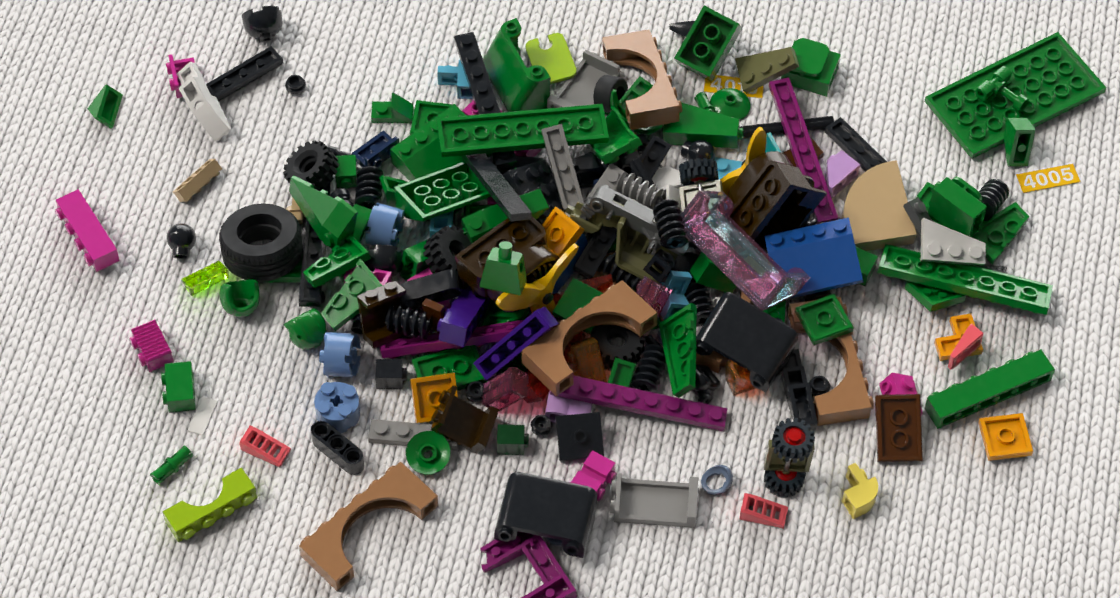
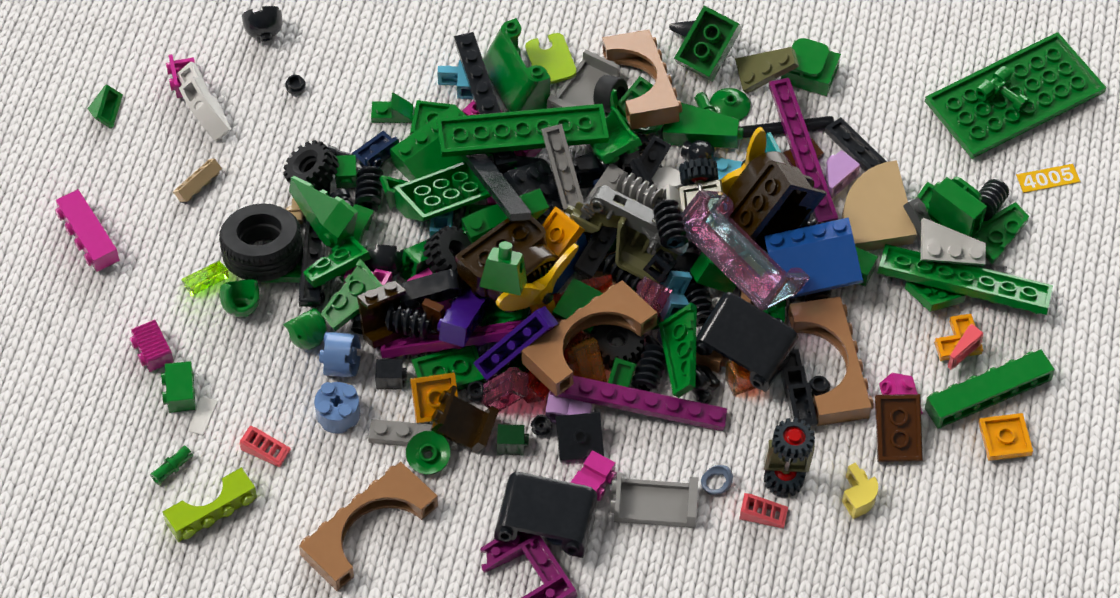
(181, 240): black piece -> none
(244, 73): black plate -> none
(339, 456): black beam -> none
(385, 225): medium blue brick -> none
(721, 82): yellow sticker -> none
(824, 319): green tile -> none
(1018, 141): green slope -> none

